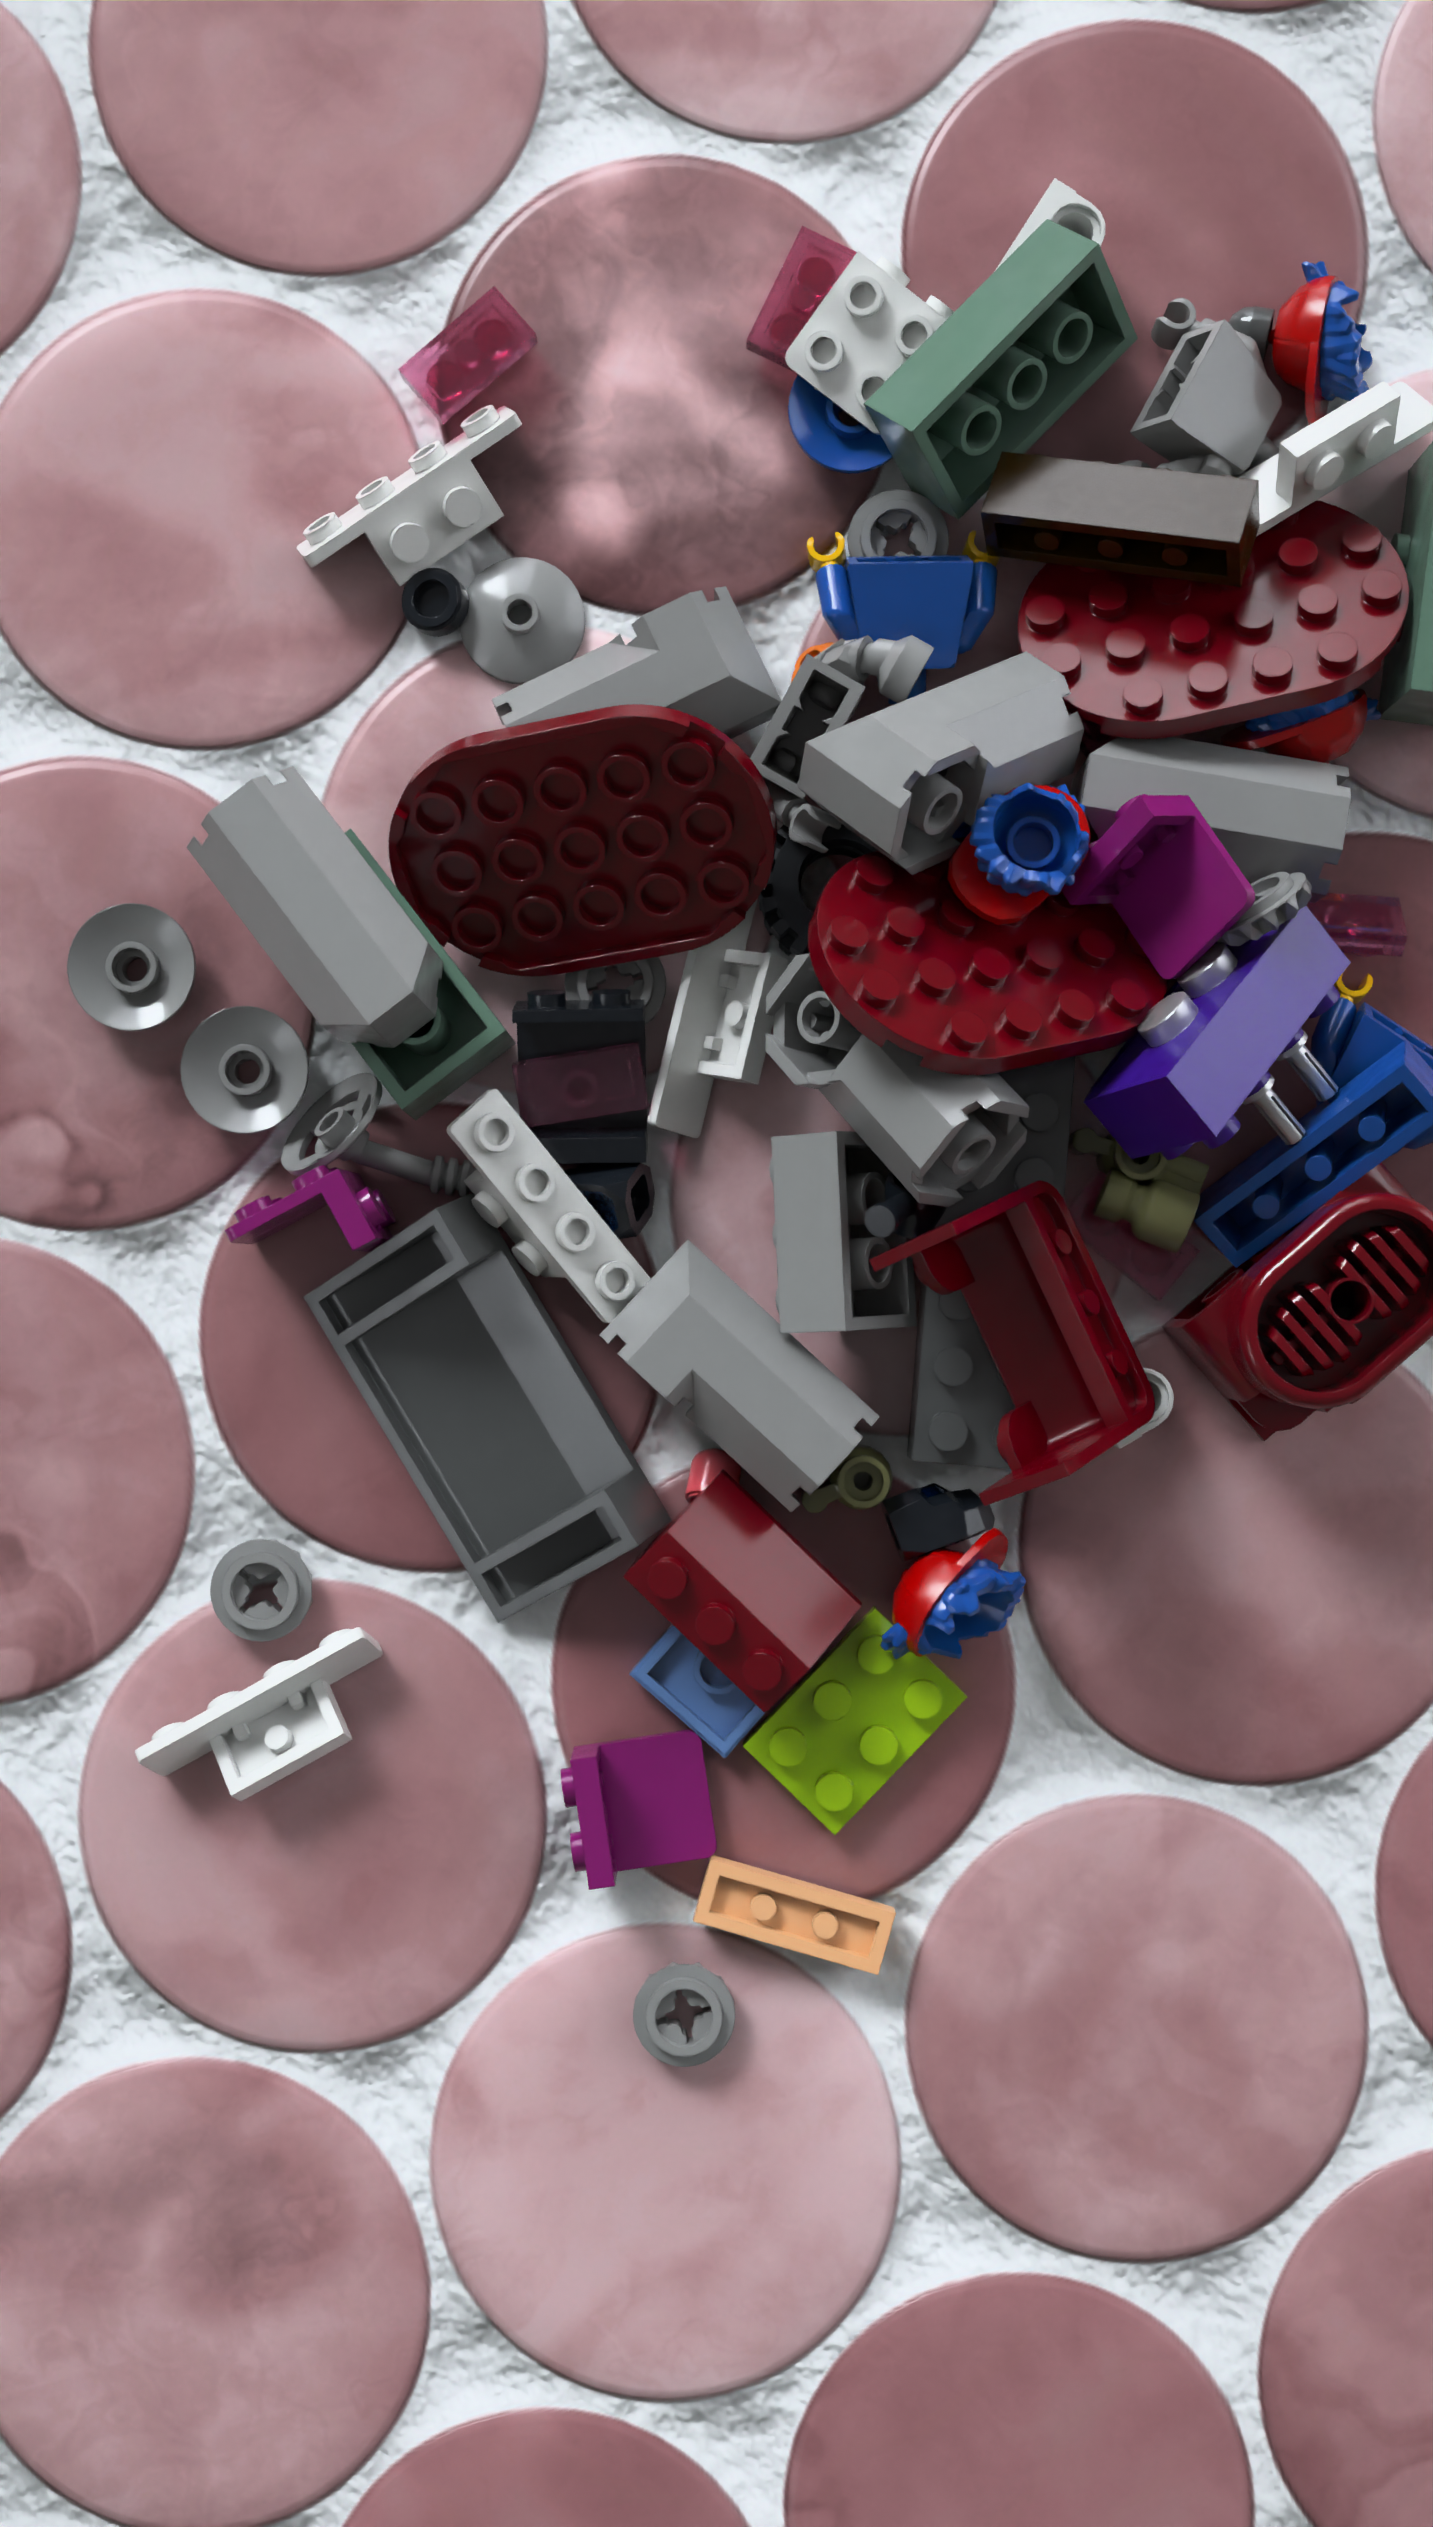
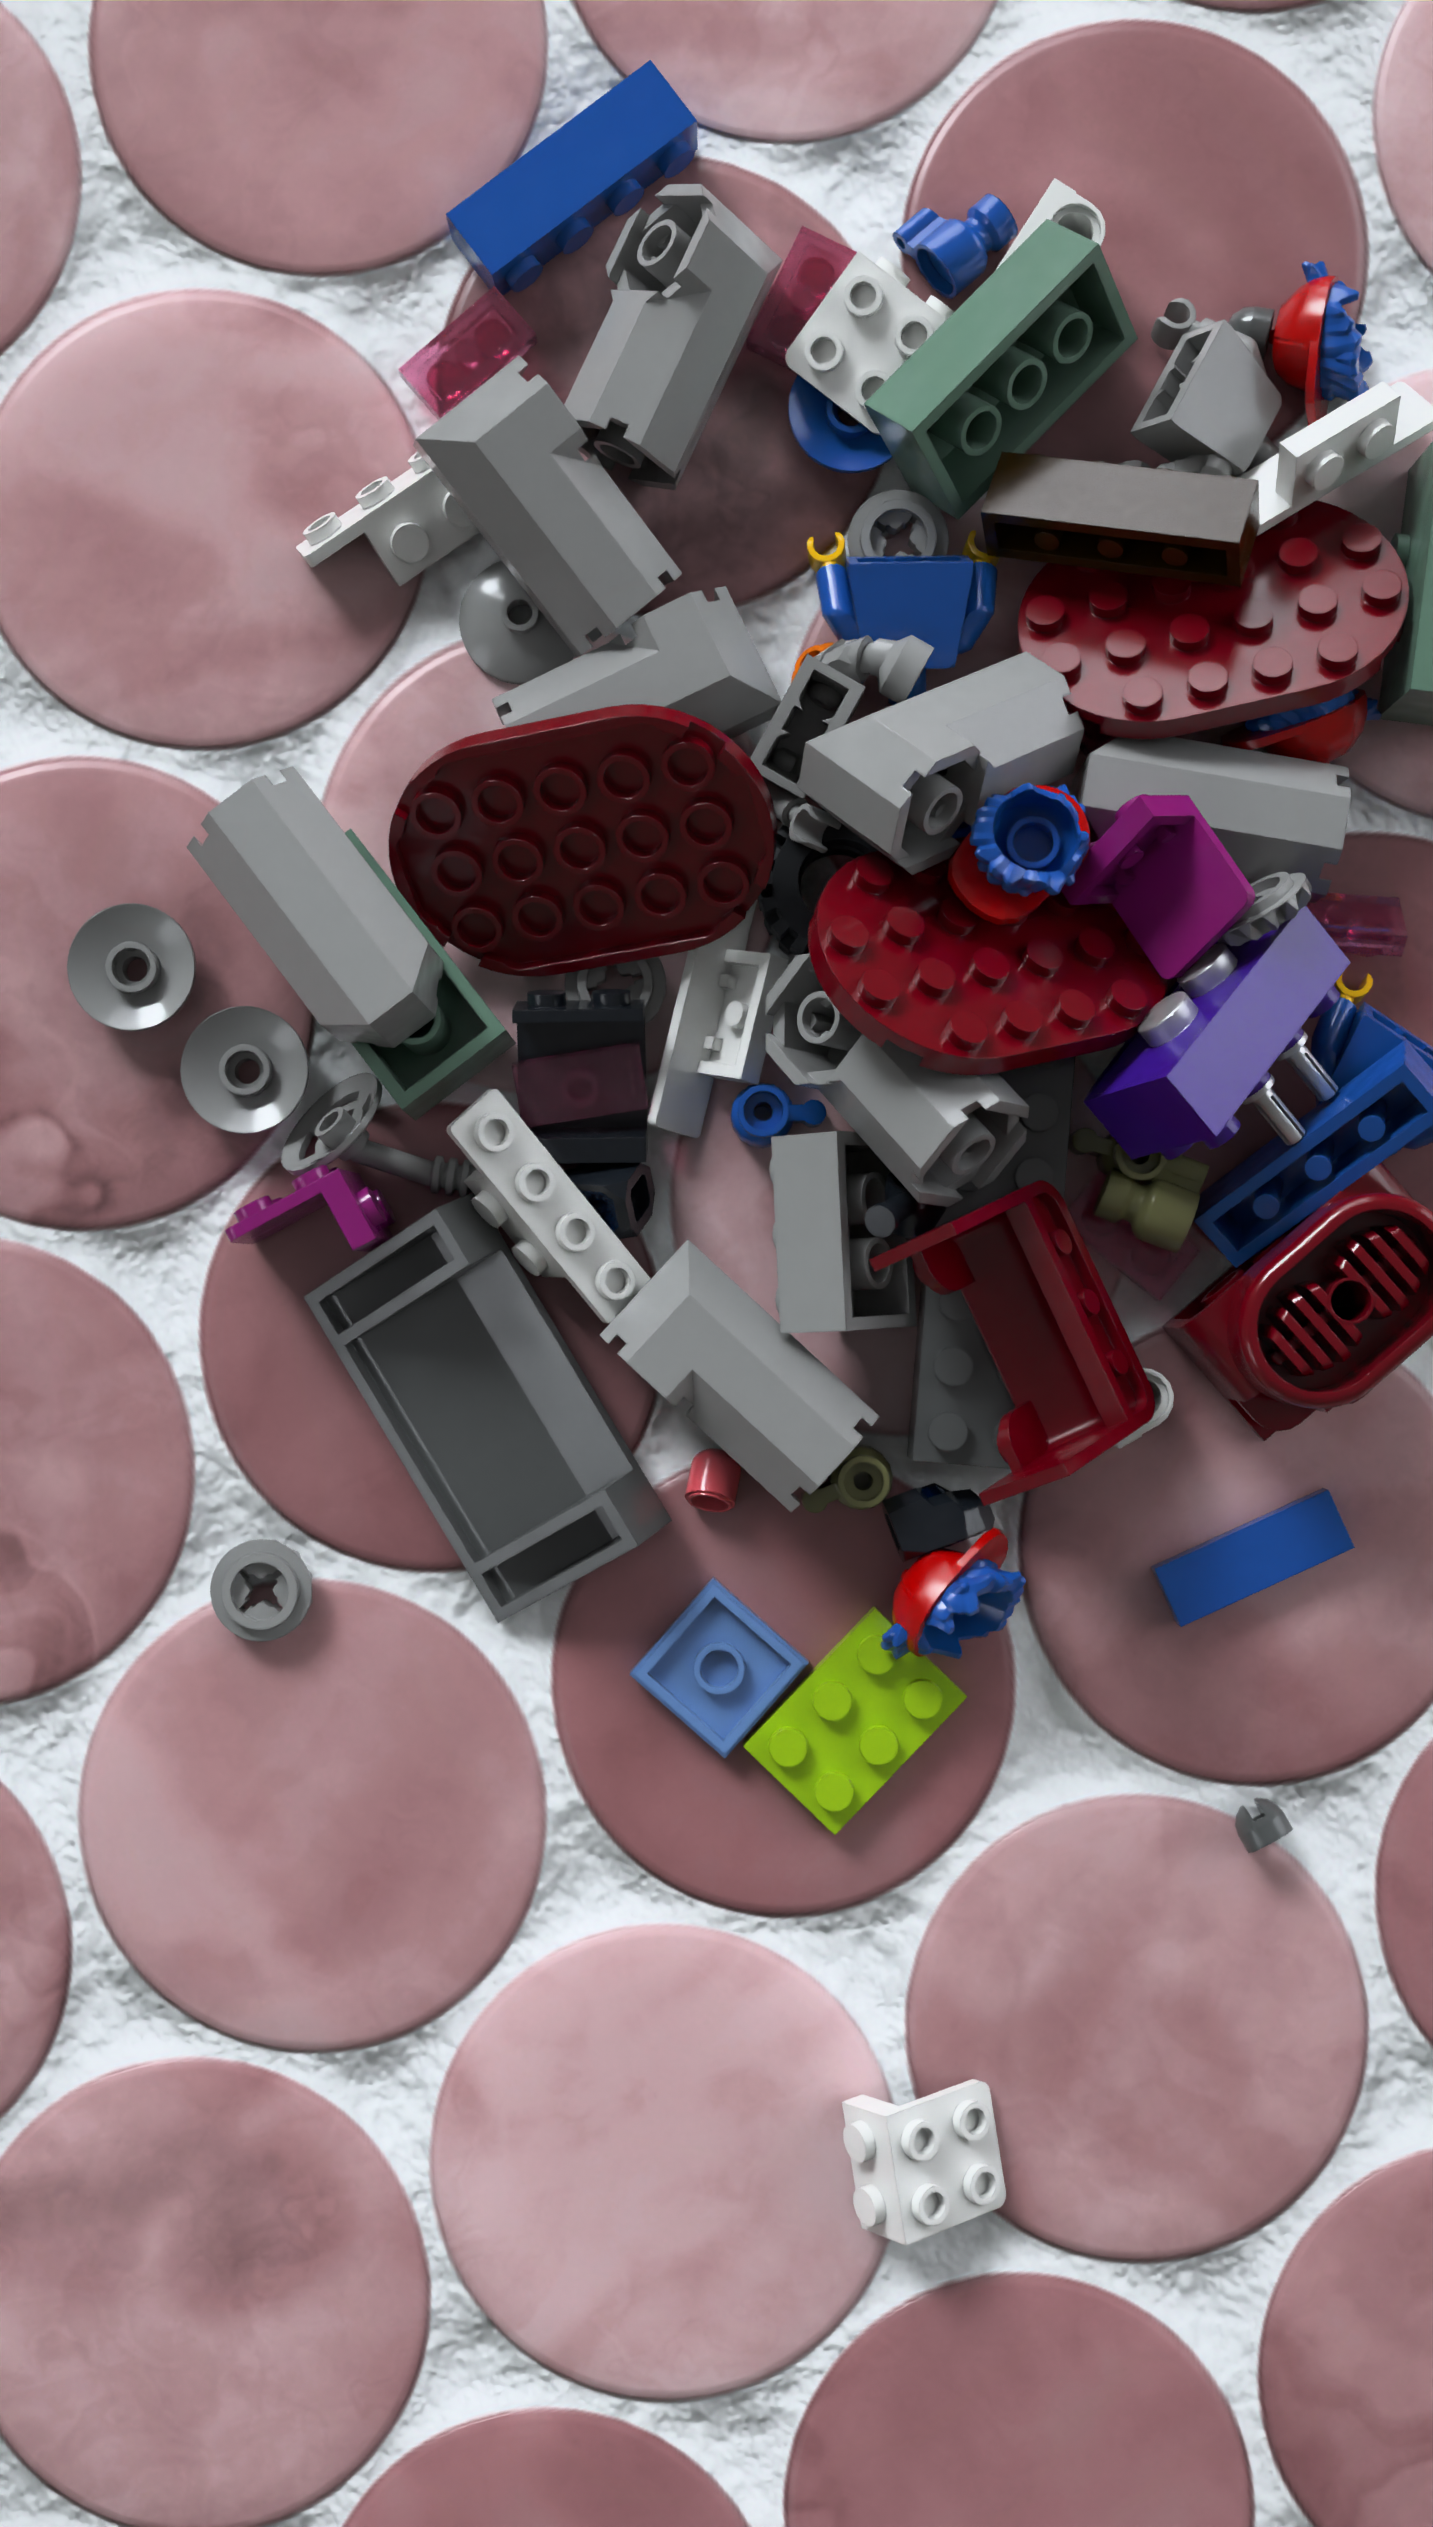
(271, 1724): white bracket -> none
(435, 602): black tile -> none
(544, 509): none -> light grey brick
(575, 181): none -> blue brick
(638, 1804): magenta bracket -> none
(666, 2037): light grey gear -> none
(674, 330): none -> light grey brick
(743, 1591): dark red slope -> none
(768, 1112): none -> blue piece
(794, 1914): light nougat plate -> none
(924, 2161): none -> white bracket
(955, 250): none -> blue piece
(1252, 1557): none -> blue tile
(1264, 1828): none -> dark grey hinge

